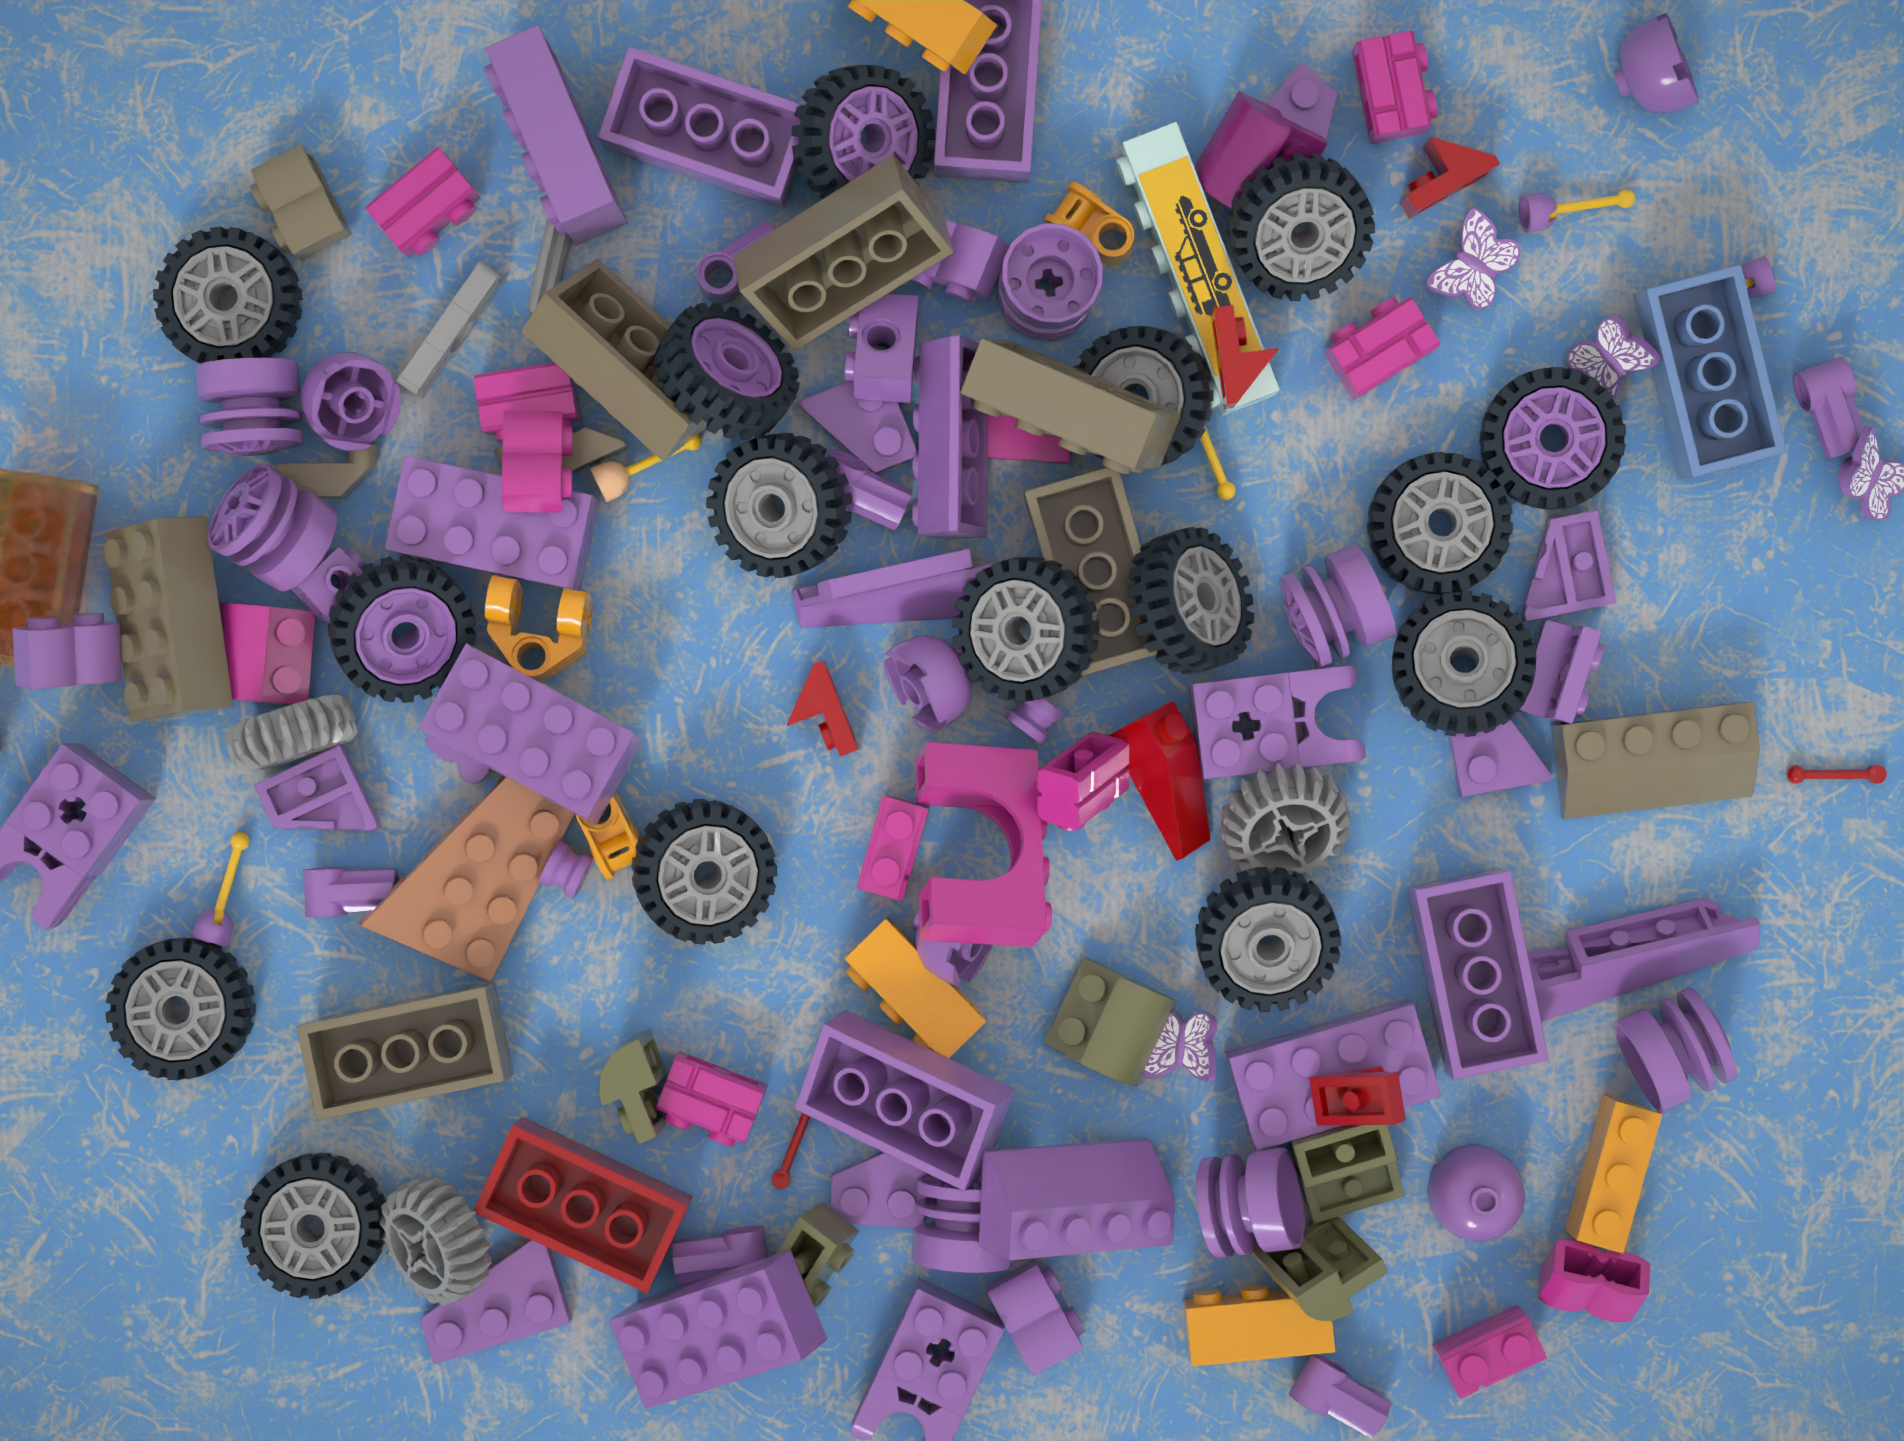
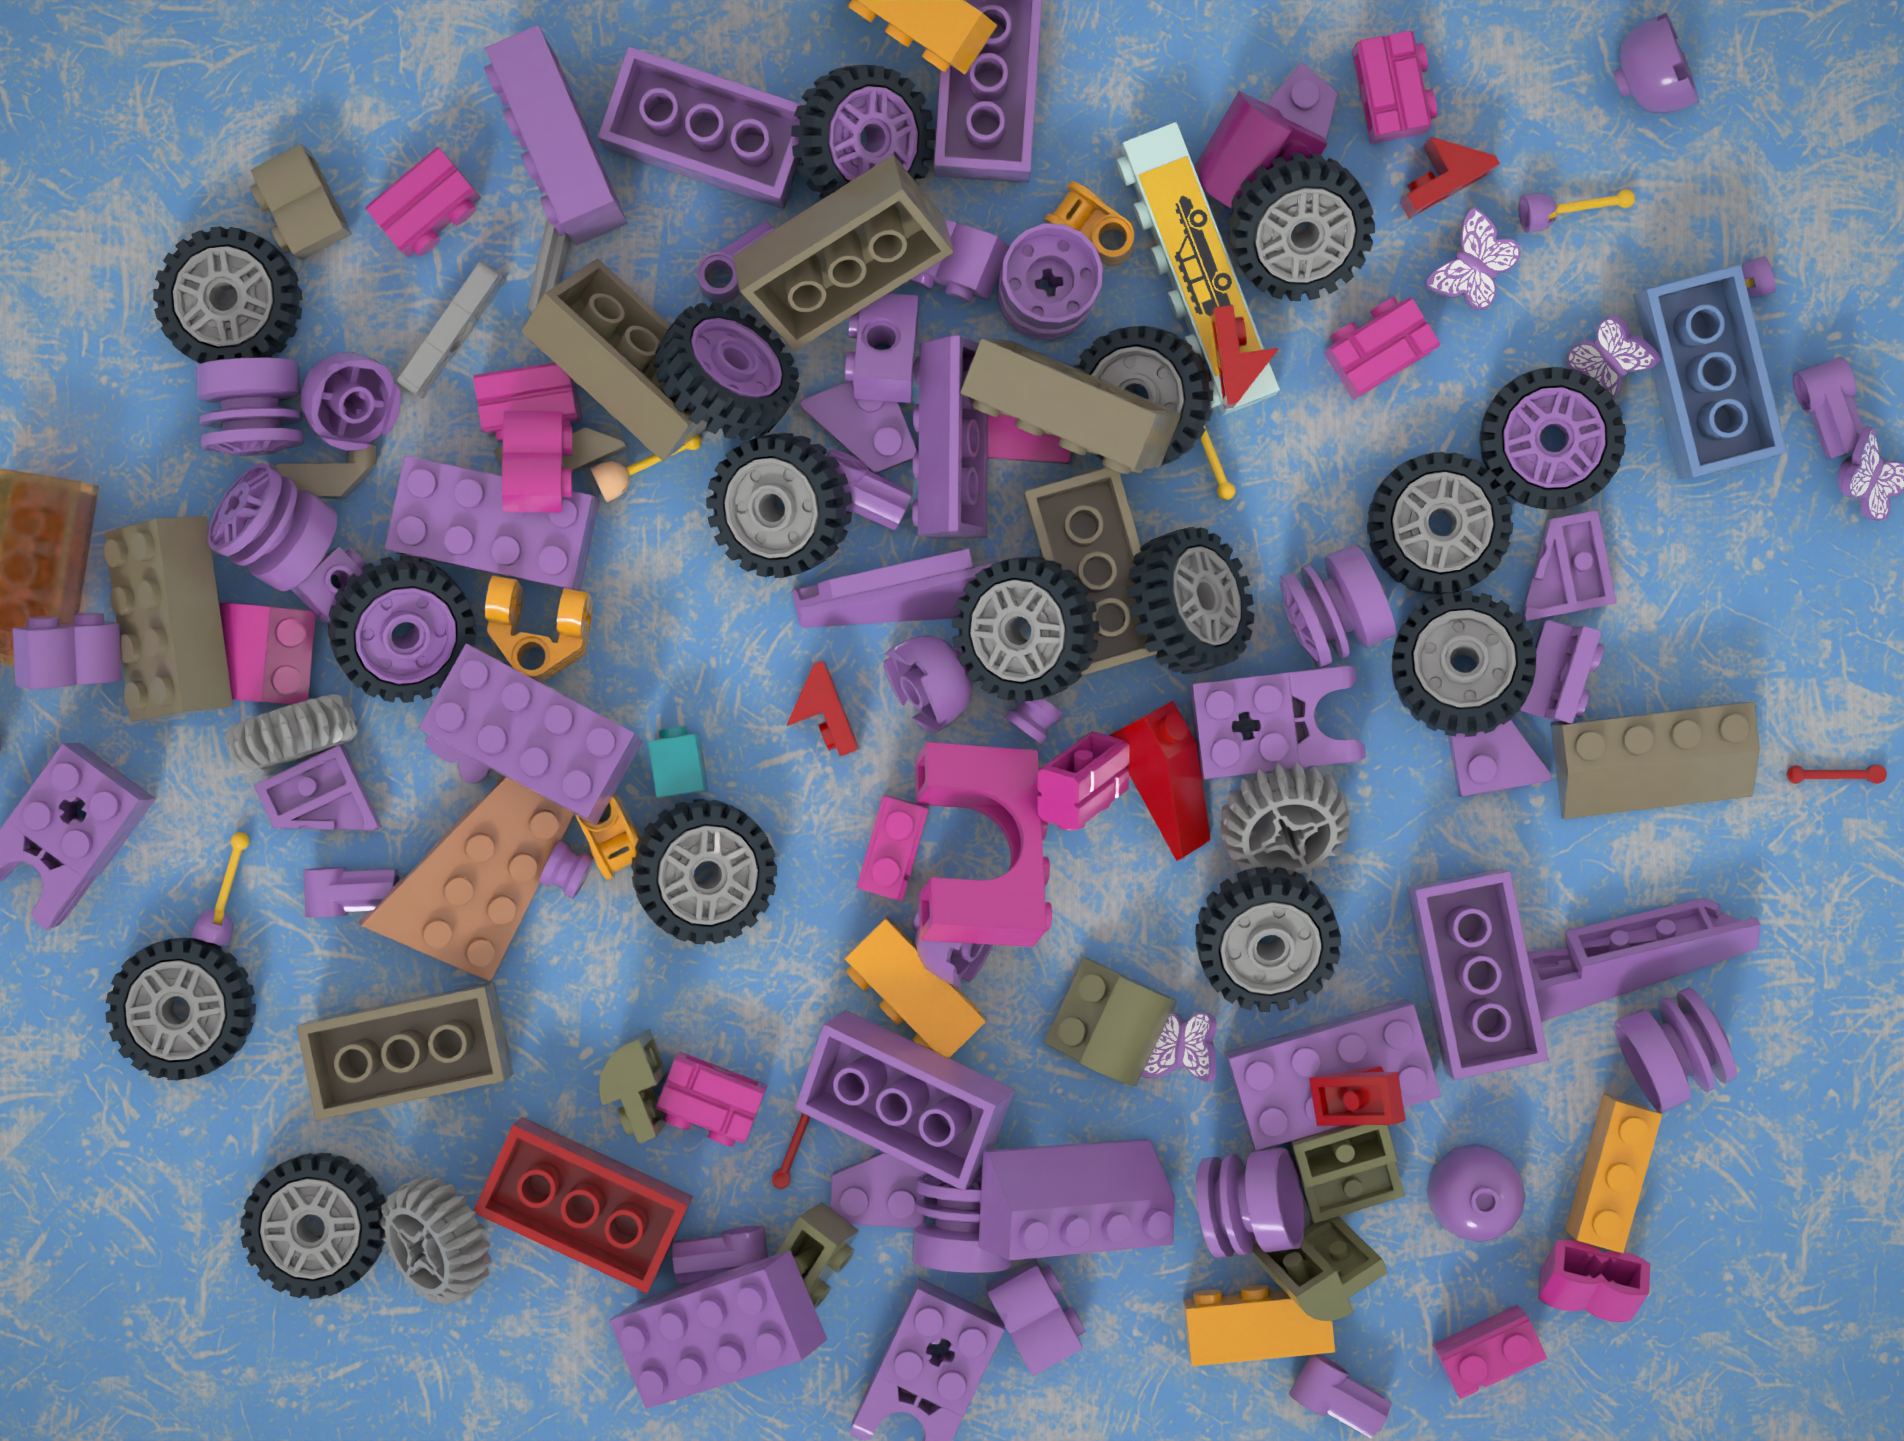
(513, 1302): medium lavender wing -> none
(677, 762): none -> teal brick

